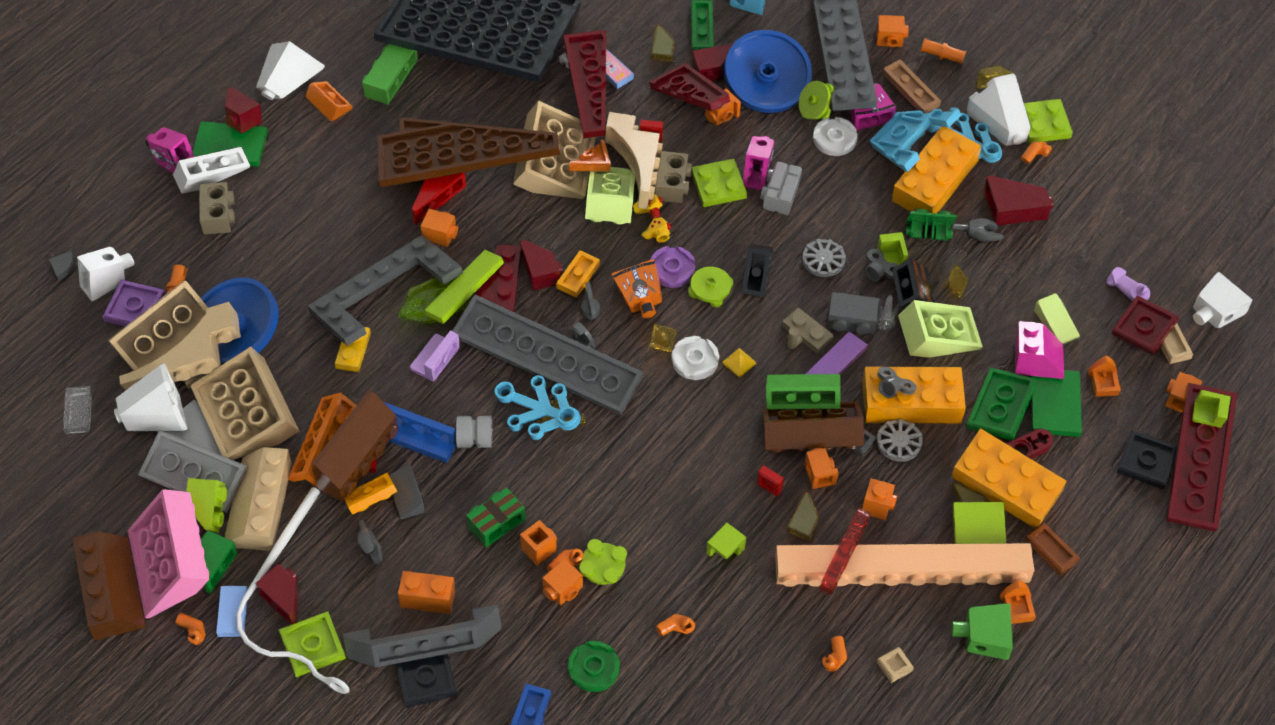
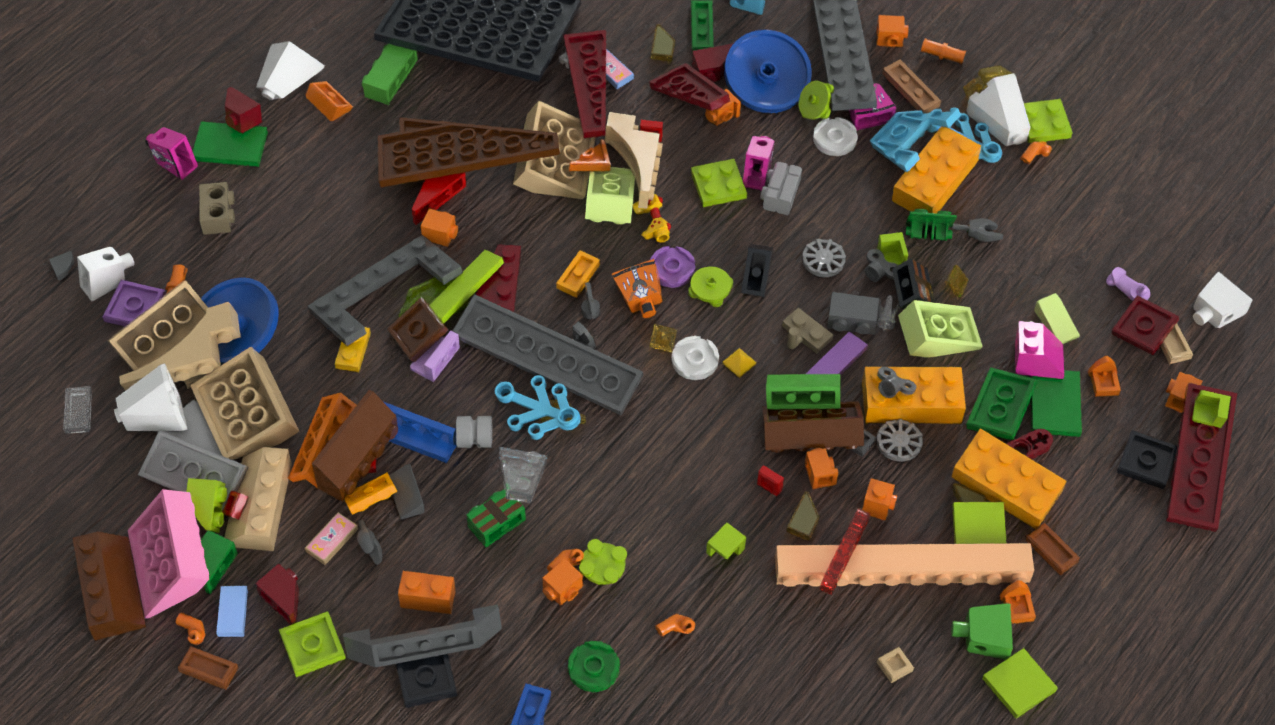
(208, 667): none -> dark orange tile
(209, 168): white slope -> none
(234, 504): none -> red tile
(277, 549): white piece -> none
(331, 538): none -> tile
(417, 329): none -> reddish brown tile
(521, 473): none -> clear wing
(538, 542): orange brick -> none
(540, 265): dark red slope -> none
(672, 176): dark tan brick -> none
(837, 657): orange arm -> none
(973, 86): none -> clear yellow slope
(1016, 201): dark red slope -> none
(1019, 683): none -> lime tile

